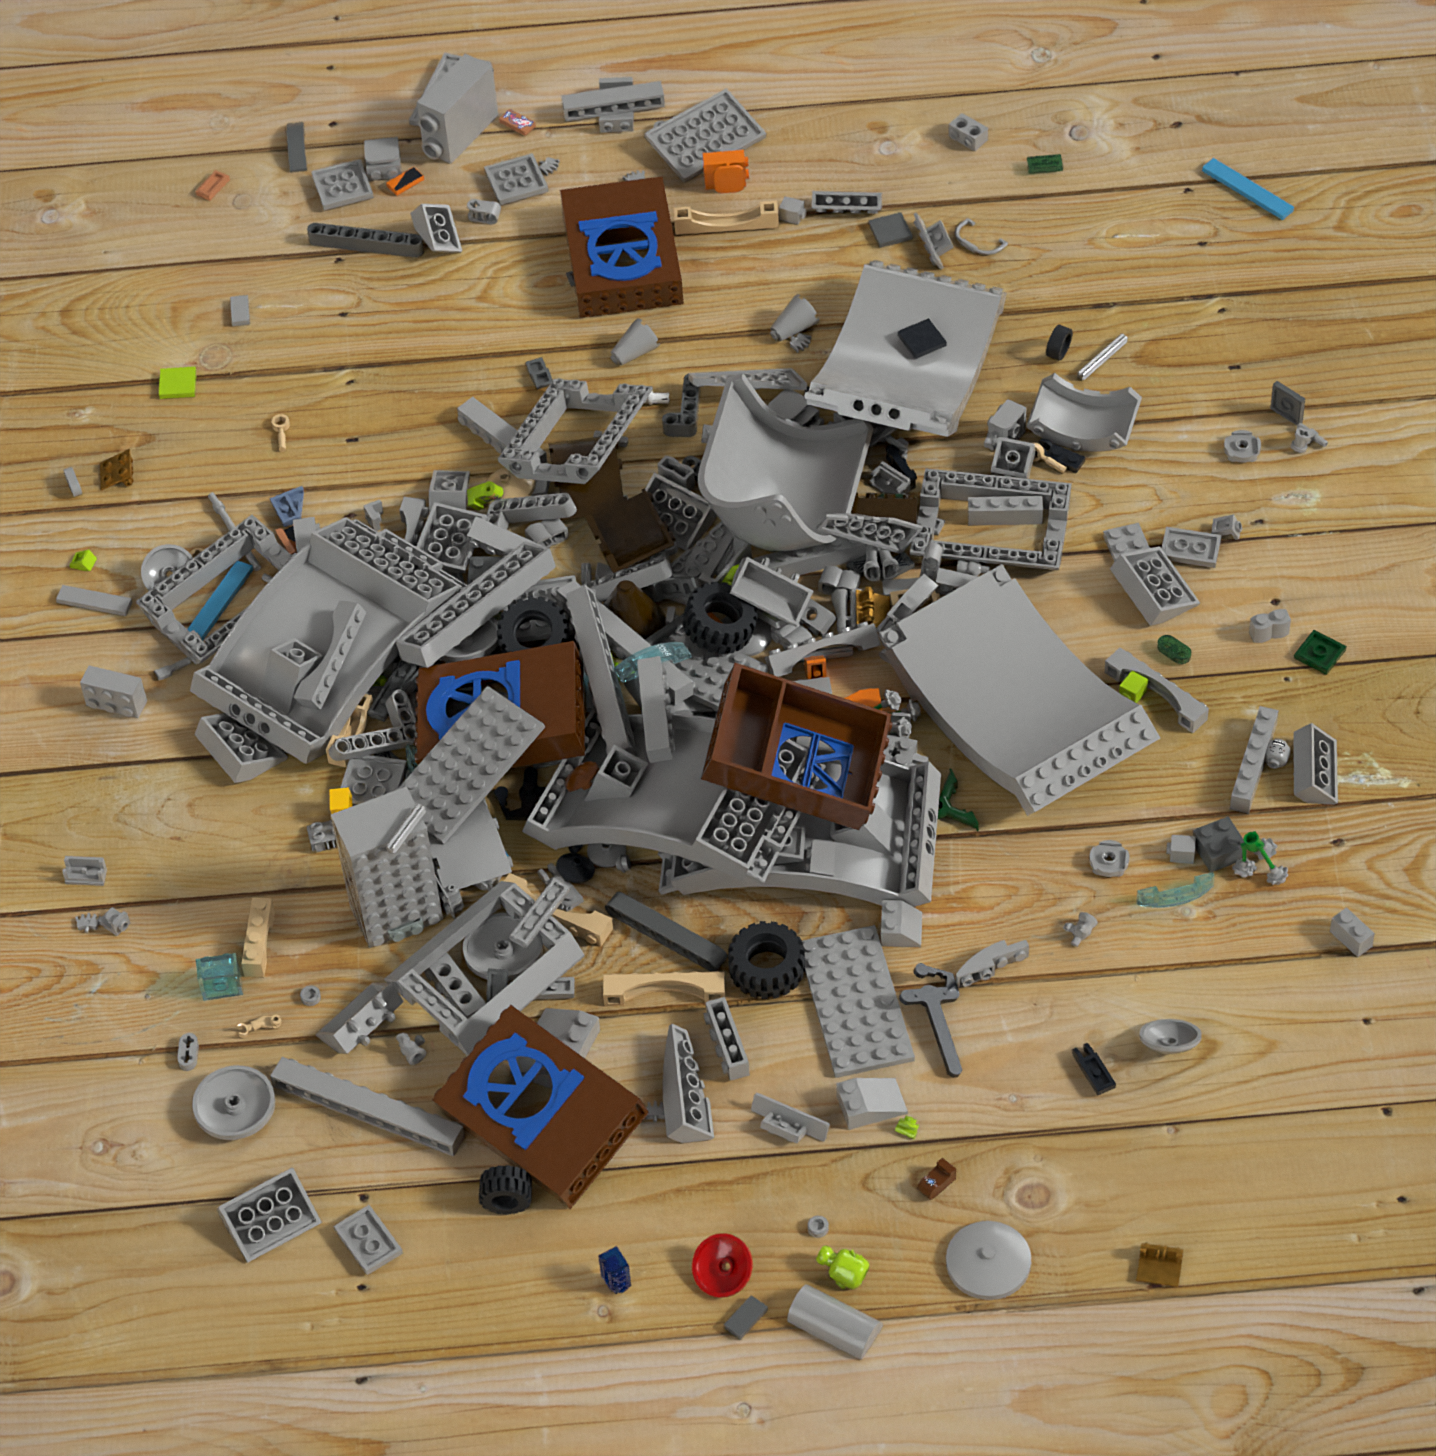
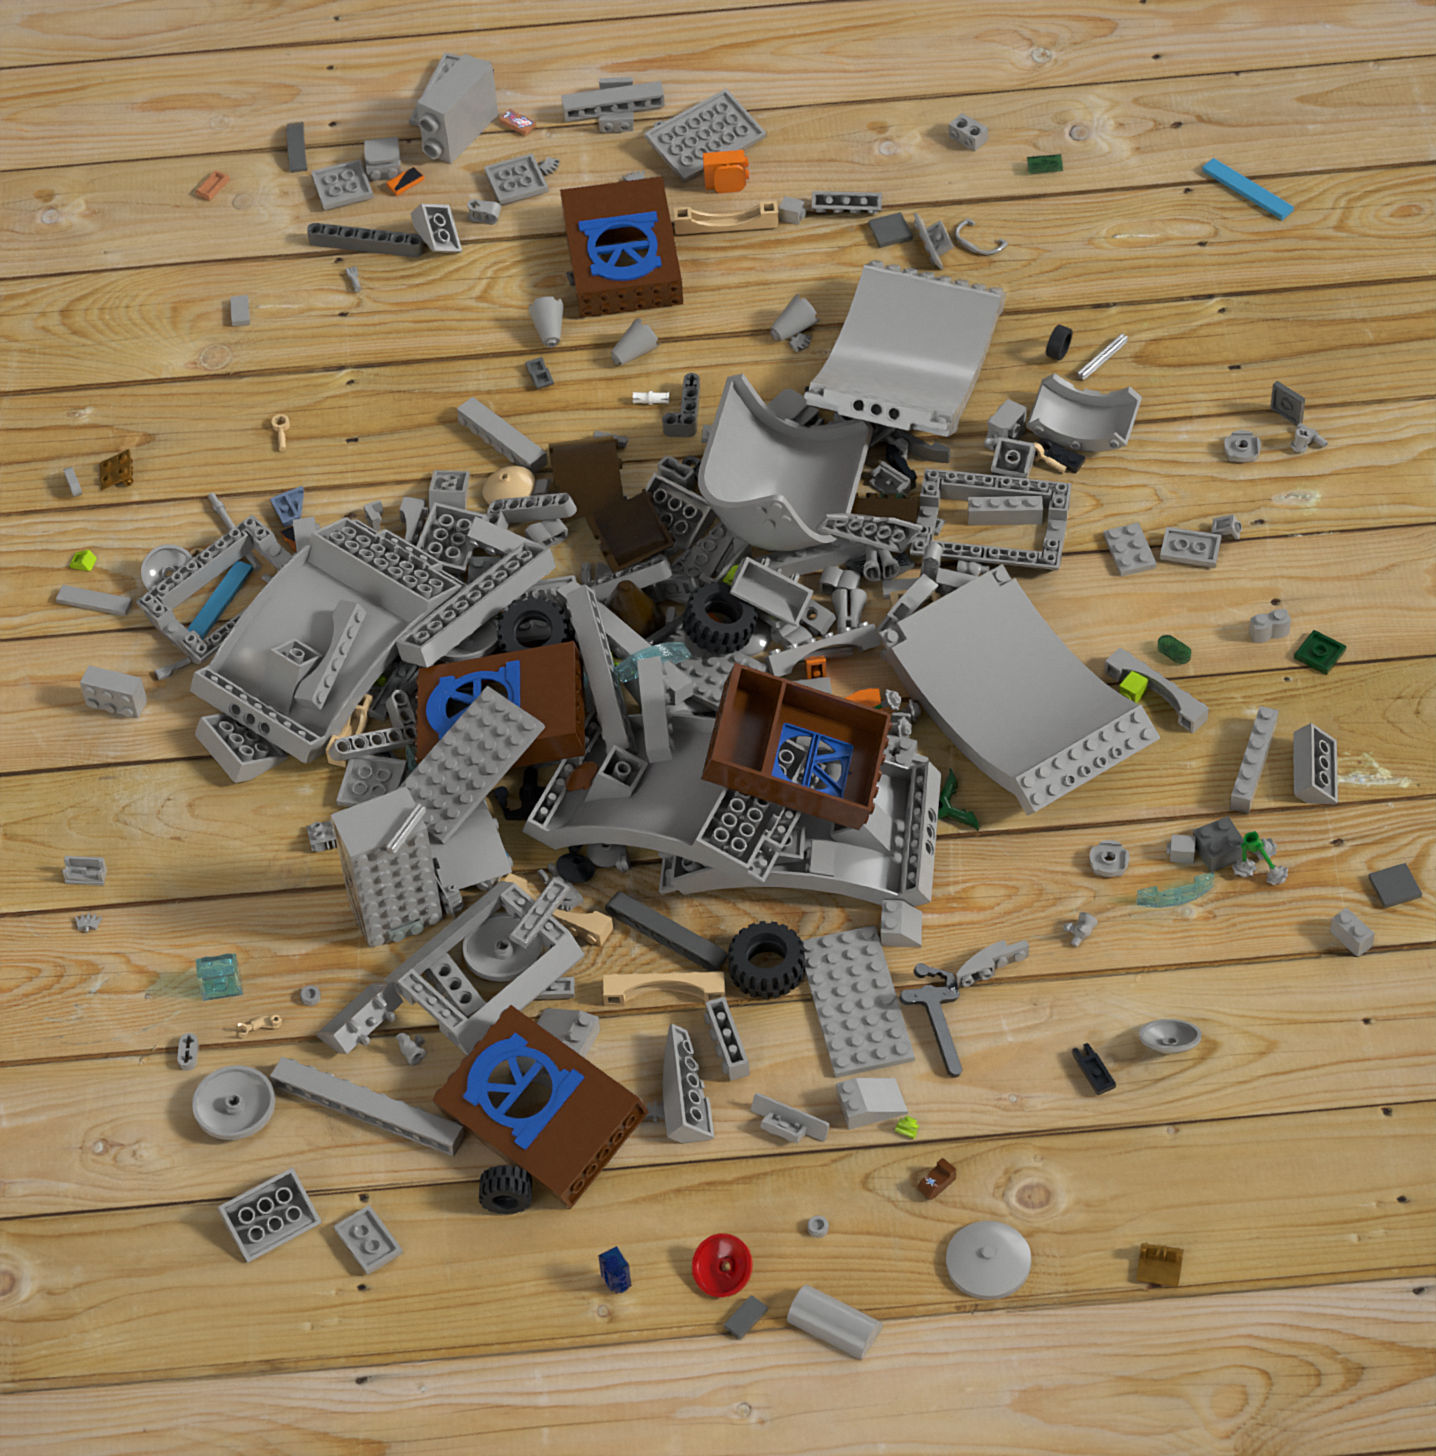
(115, 921): light grey bracket -> none
(177, 382): lime tile -> none
(259, 922): tan arch -> none
(283, 540): nougat tile -> none
(340, 799): yellow brick -> none
(353, 274): none -> light grey piece
(482, 494): lime leg -> none
(496, 981): dark grey tile -> none
(522, 453): light grey slope -> none
(547, 318): none -> light grey cone
(764, 378): light grey wing -> none
(845, 1266): lime piece -> none
(871, 607): pearl gold hinge -> none
(919, 448): none -> dark grey slope
(922, 338): black tile -> none
(1154, 584): light grey slope -> none
(1277, 753): light grey head -> none
(1395, 885): none -> dark grey tile

